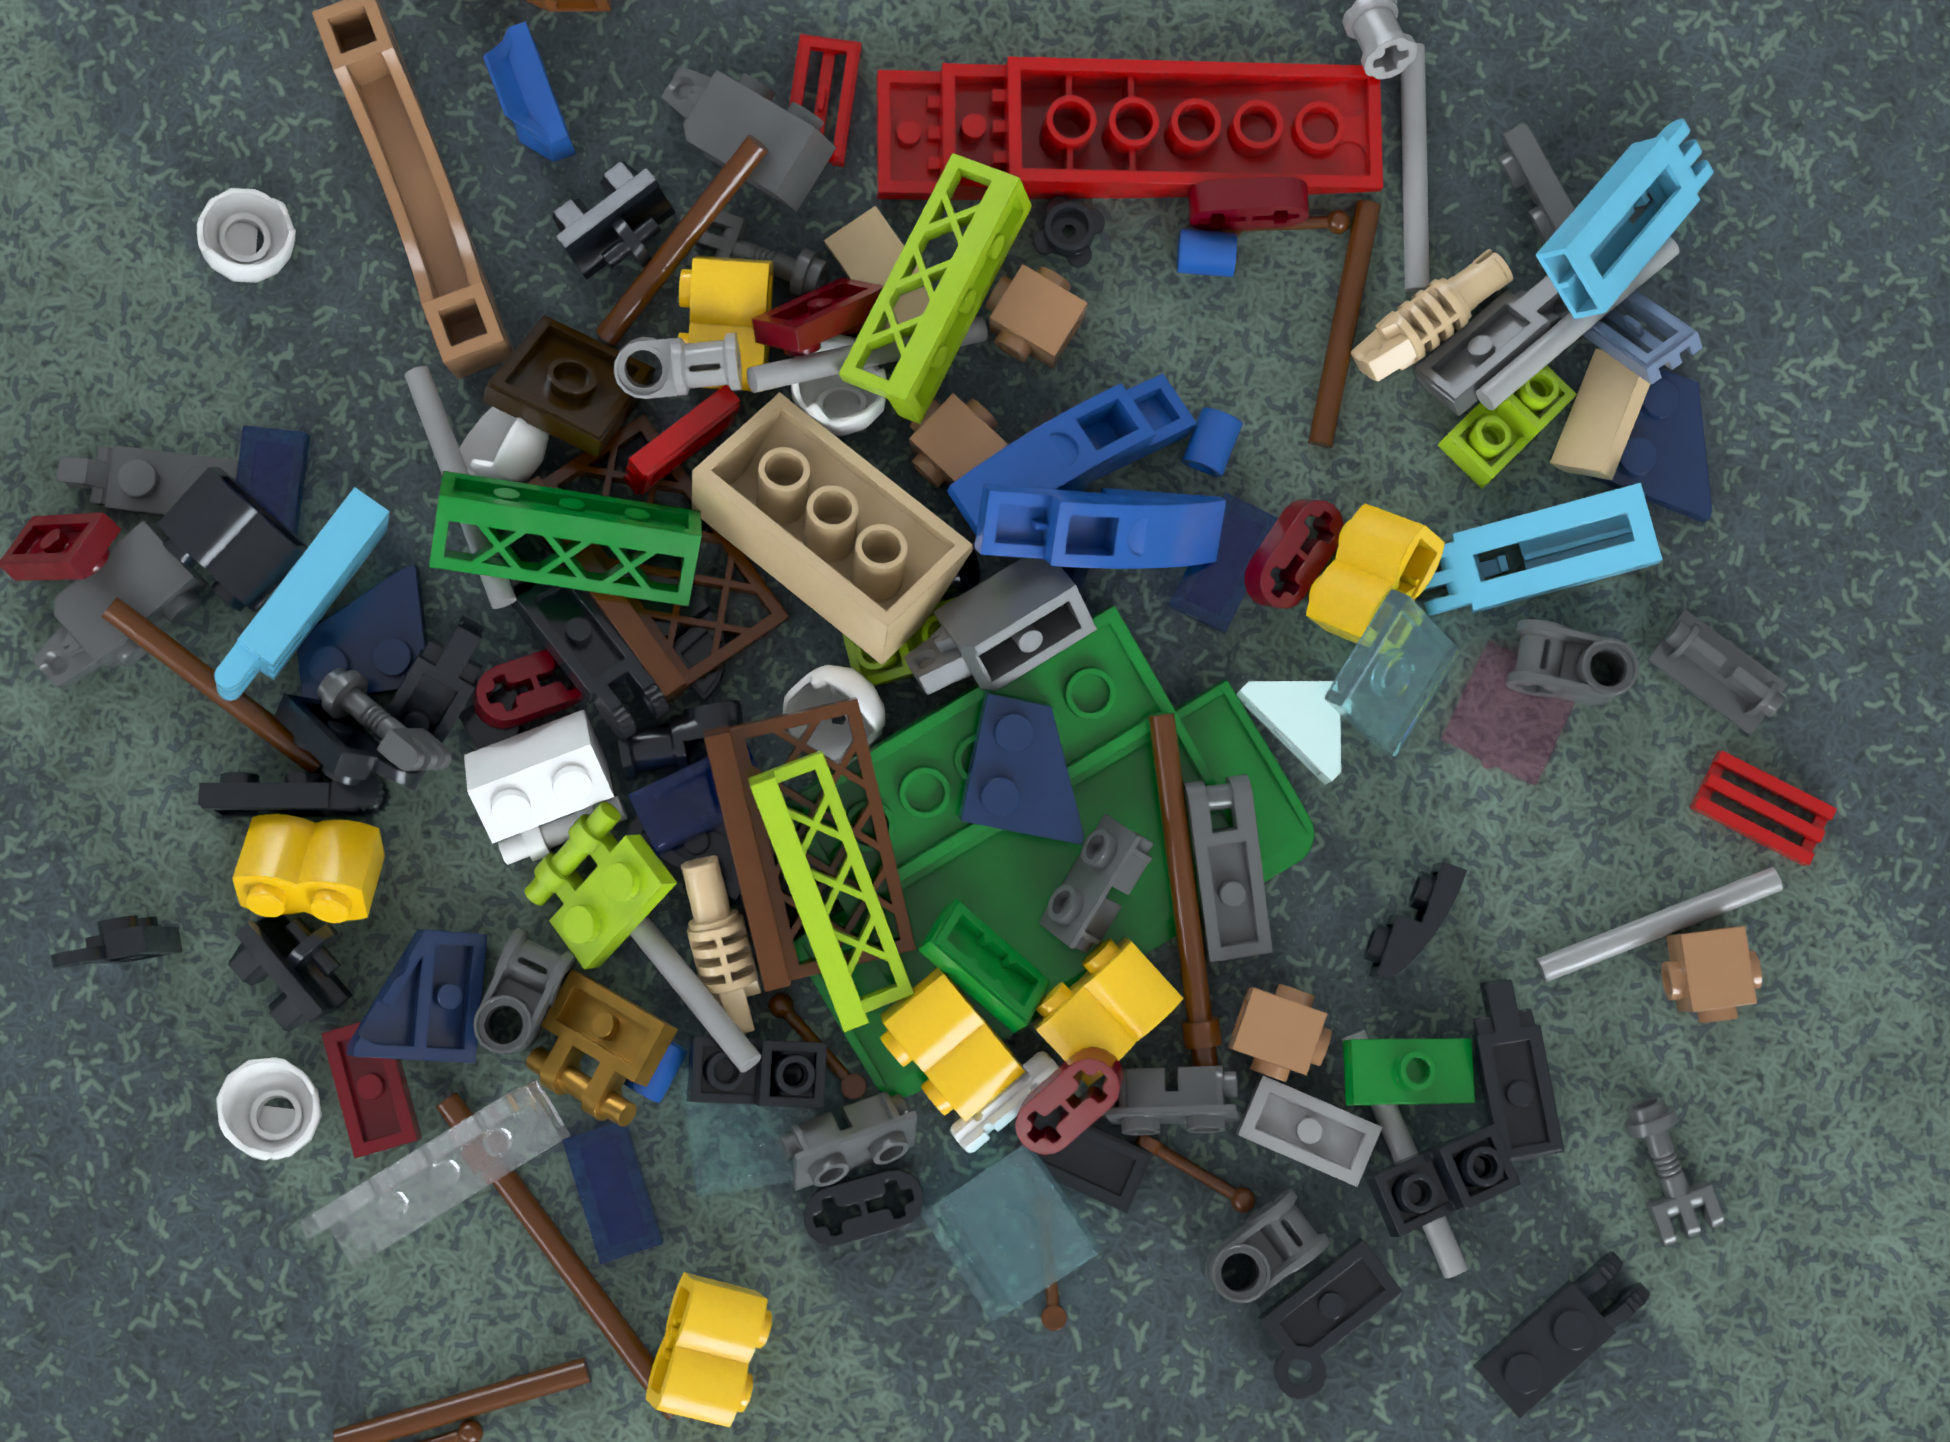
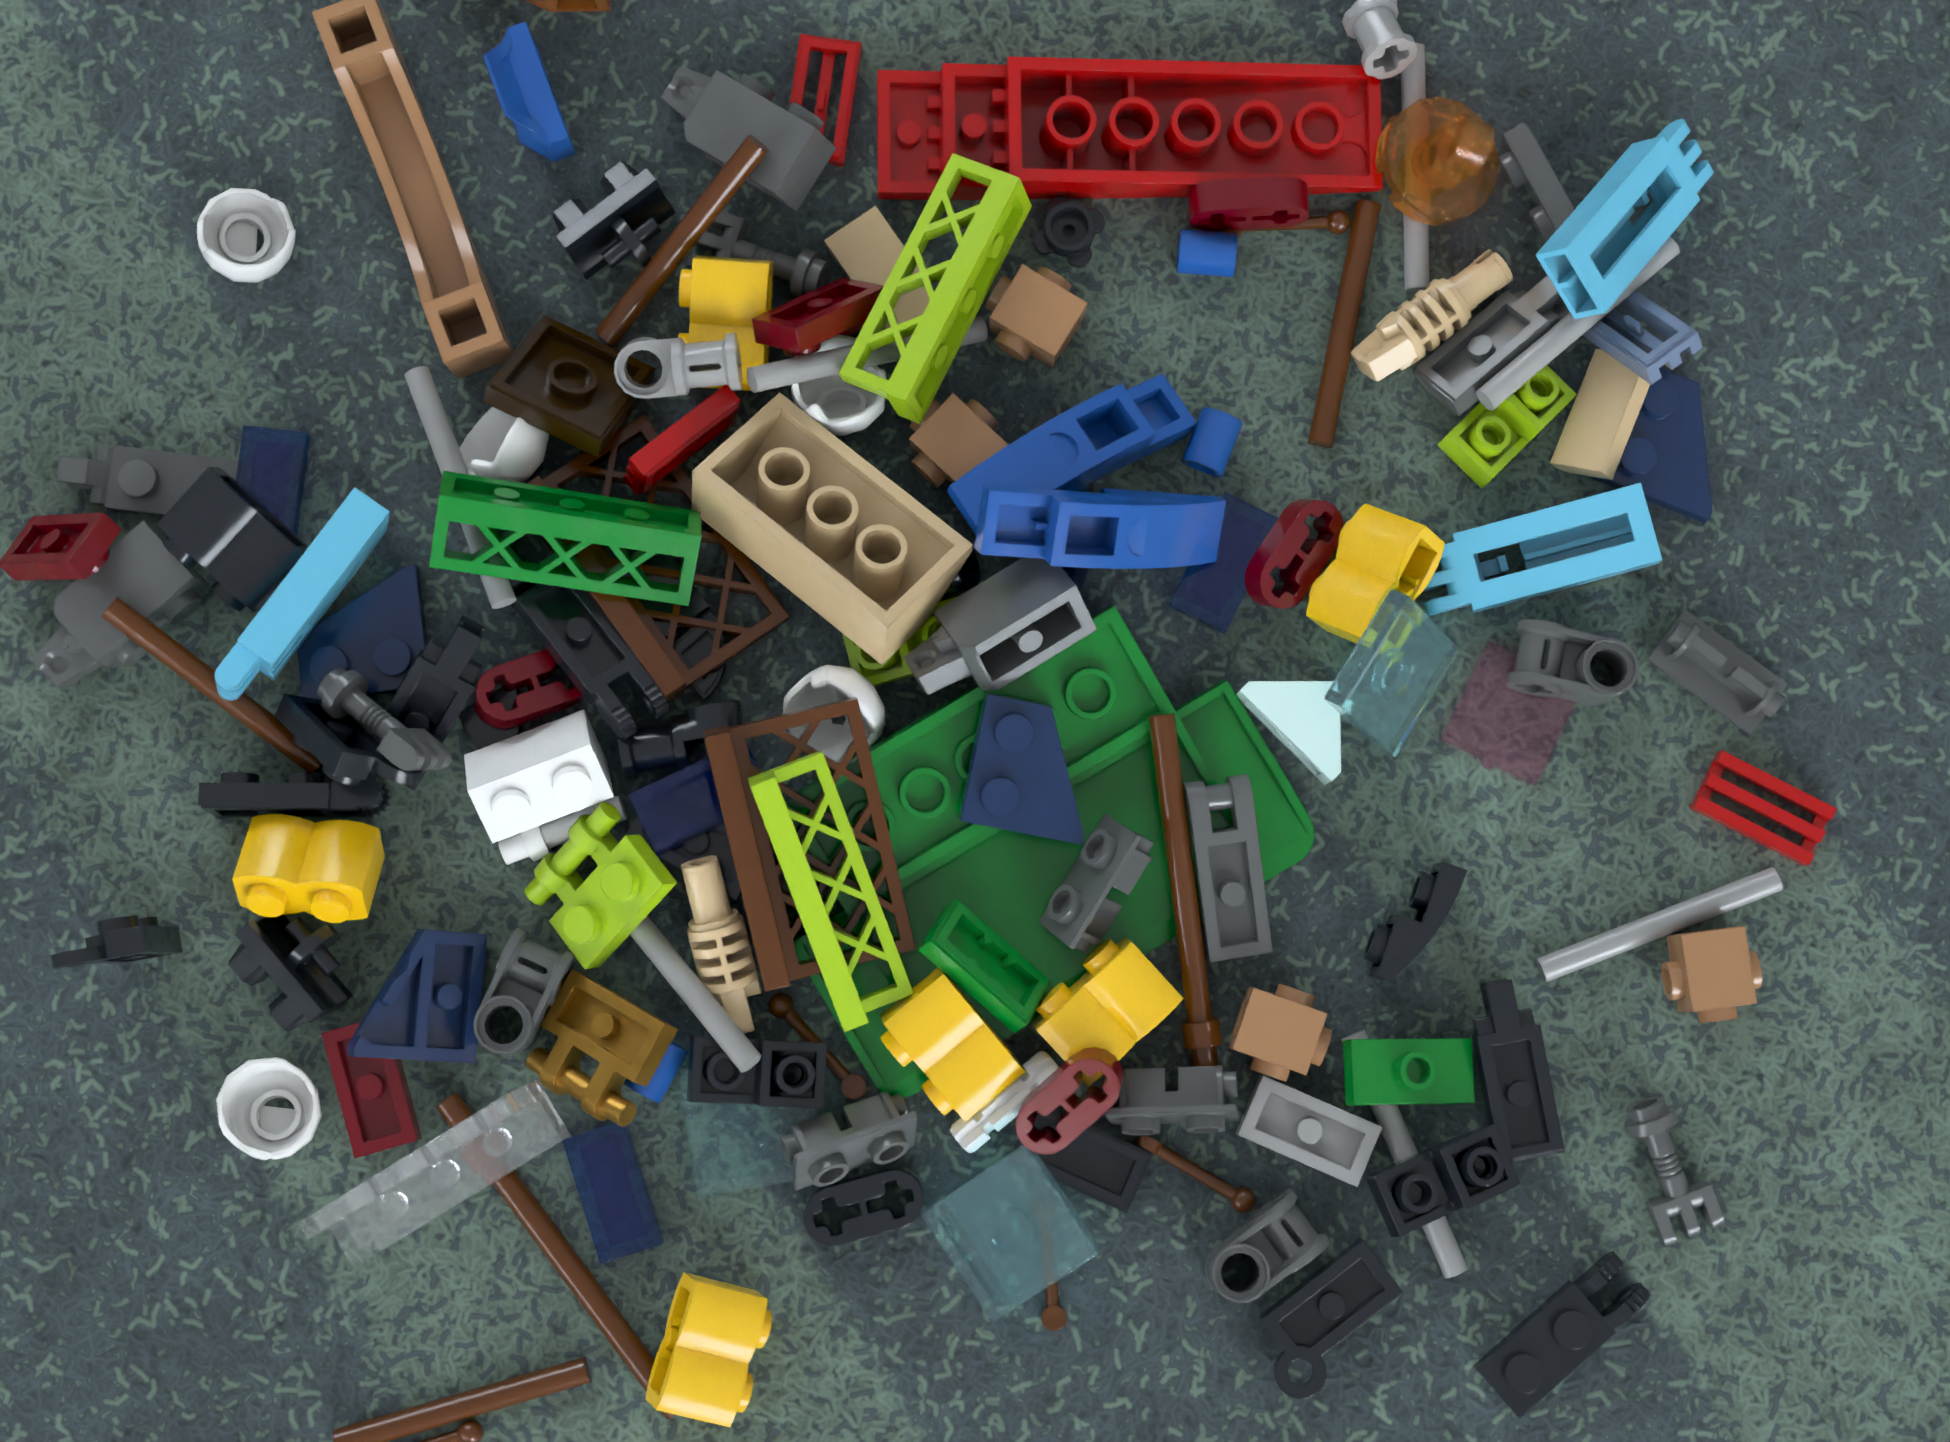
(1438, 160): none -> clear orange tile

